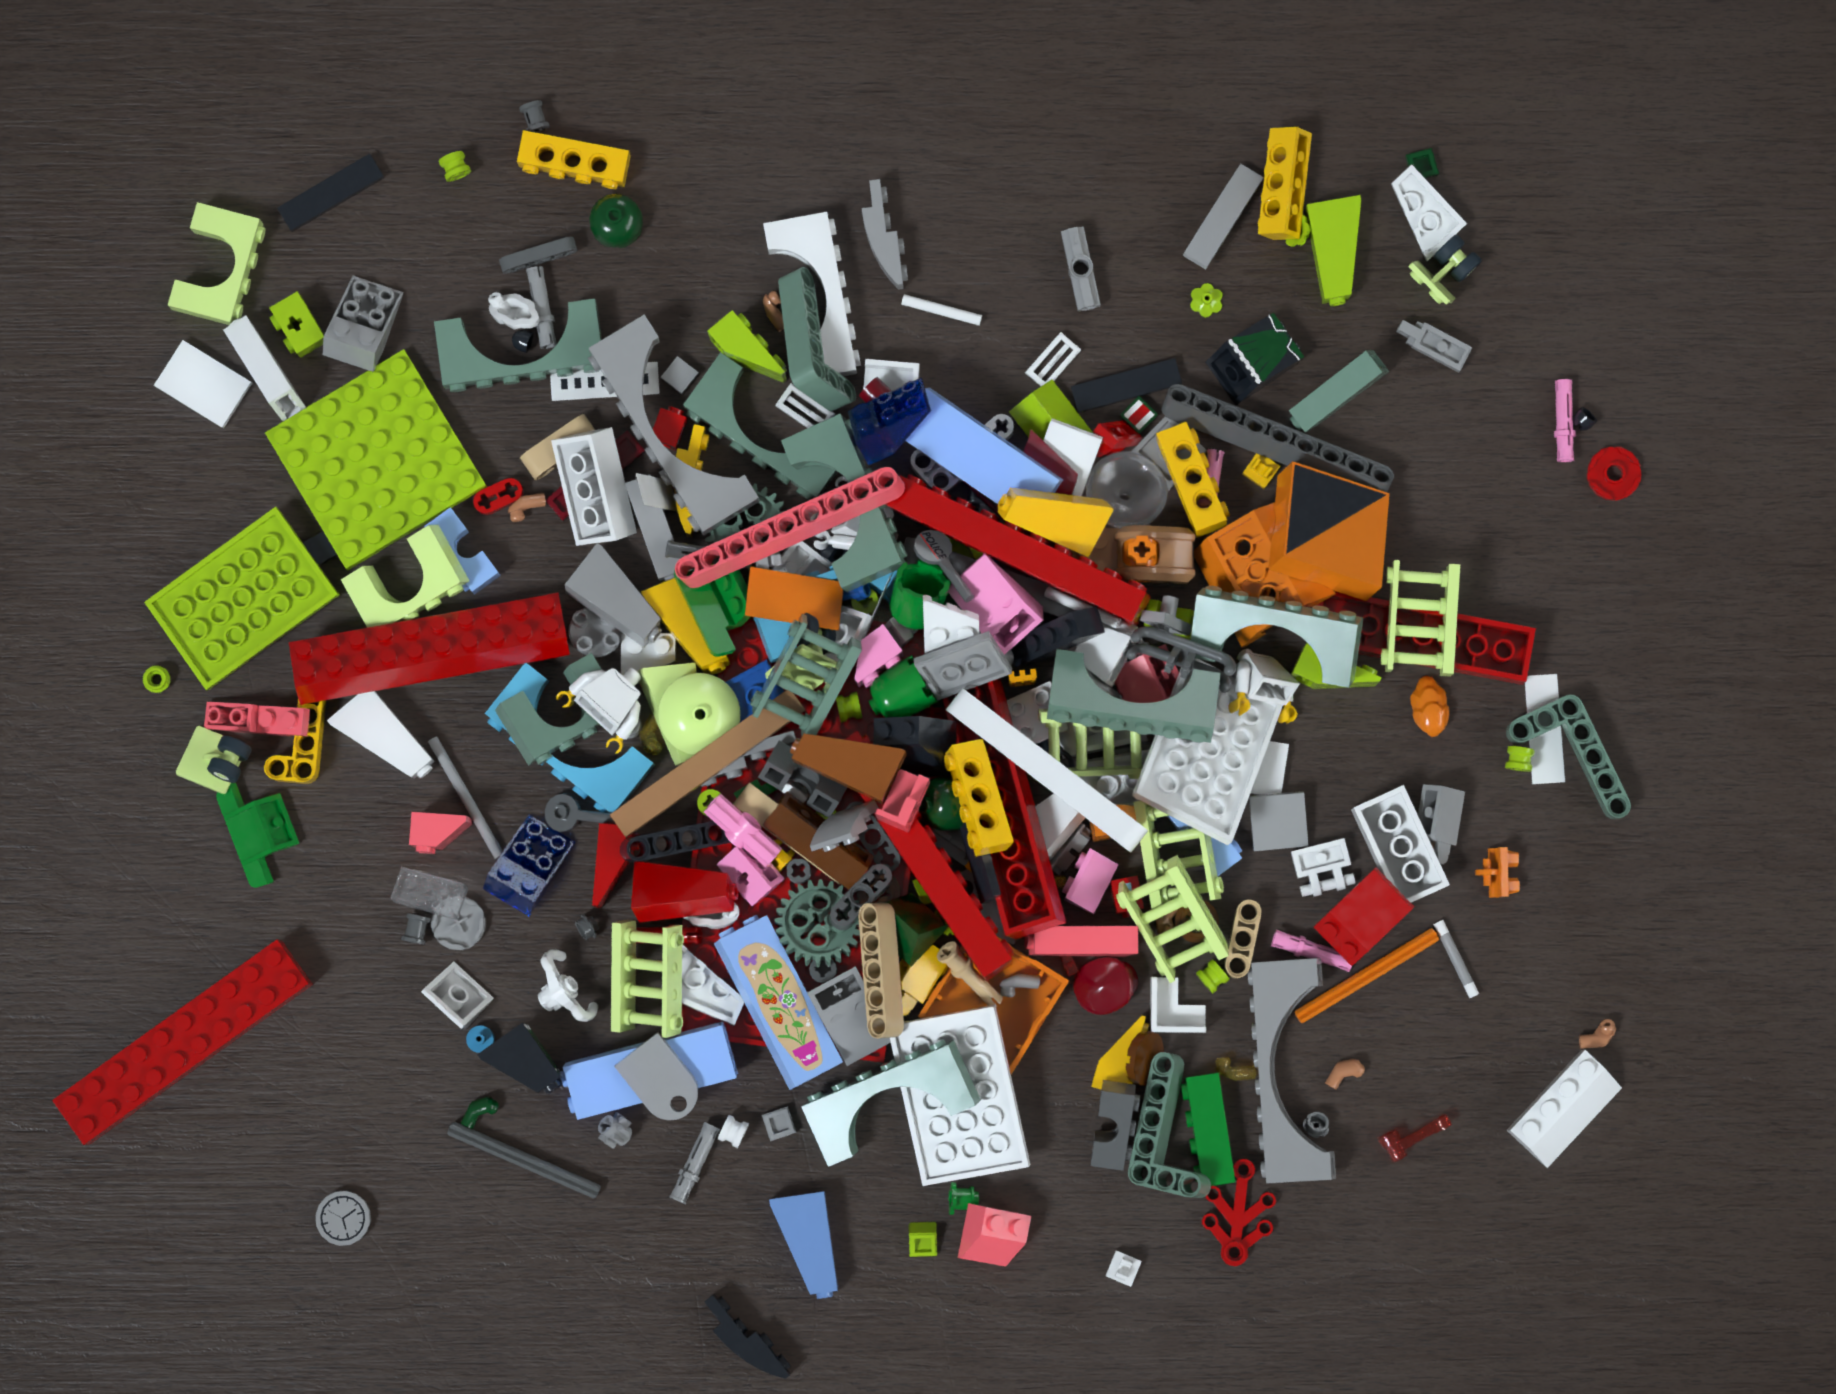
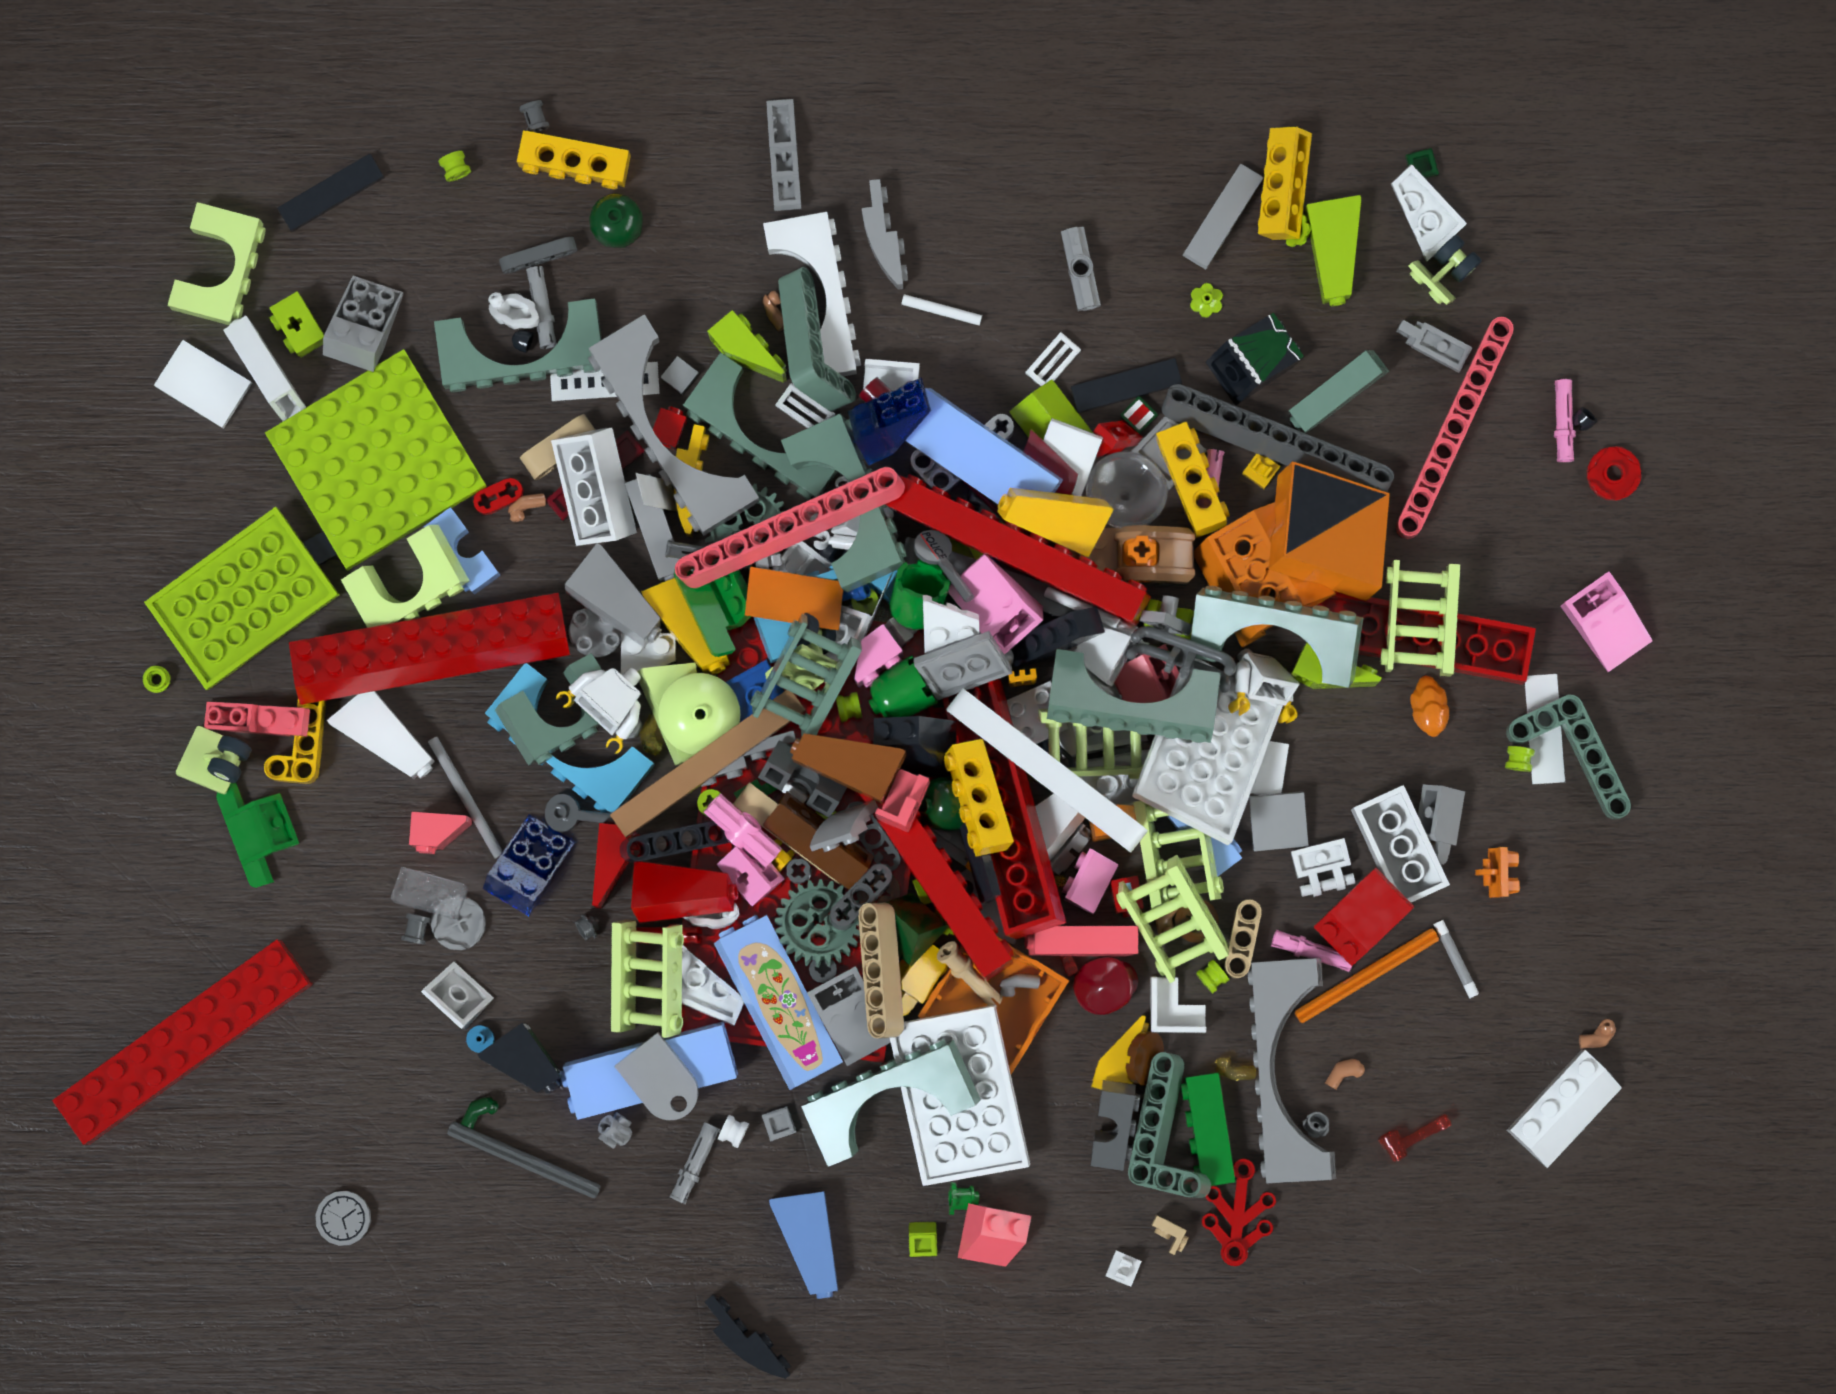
(562, 989): white piece -> none
(783, 154): none -> light grey slope
(1166, 1229): none -> tan bracket
(1462, 417): none -> coral beam
(1607, 621): none -> bright pink slope

